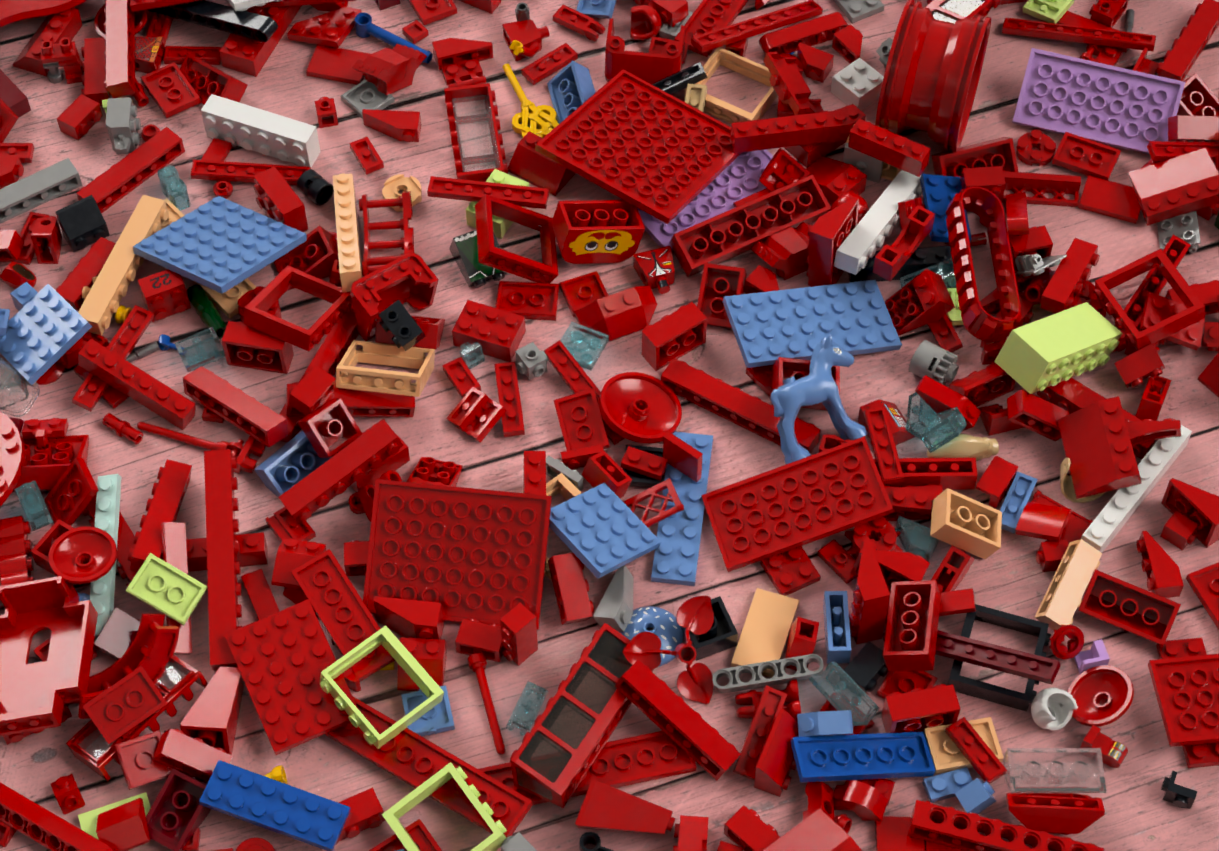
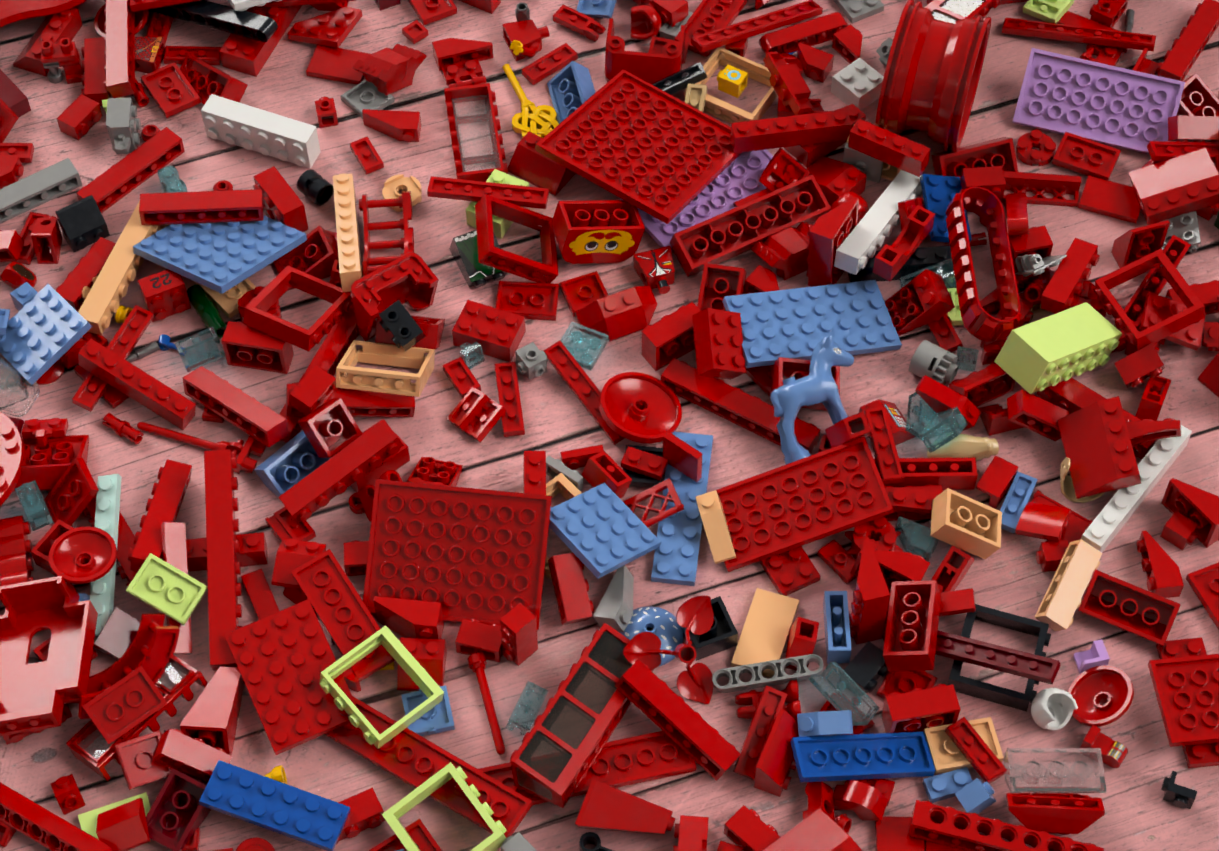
(201, 207): none -> red brick
(217, 150): red tile -> none
(241, 171): red tile -> none
(366, 28): blue piece -> none
(581, 420): red plate -> none
(715, 526): none -> light nougat slope
(718, 343): none -> red brick
(732, 80): none -> yellow brick
(848, 430): none -> red slope
(967, 358): none -> clear light blue tile
(1074, 645): red gear -> none
(1139, 242): none -> red slope

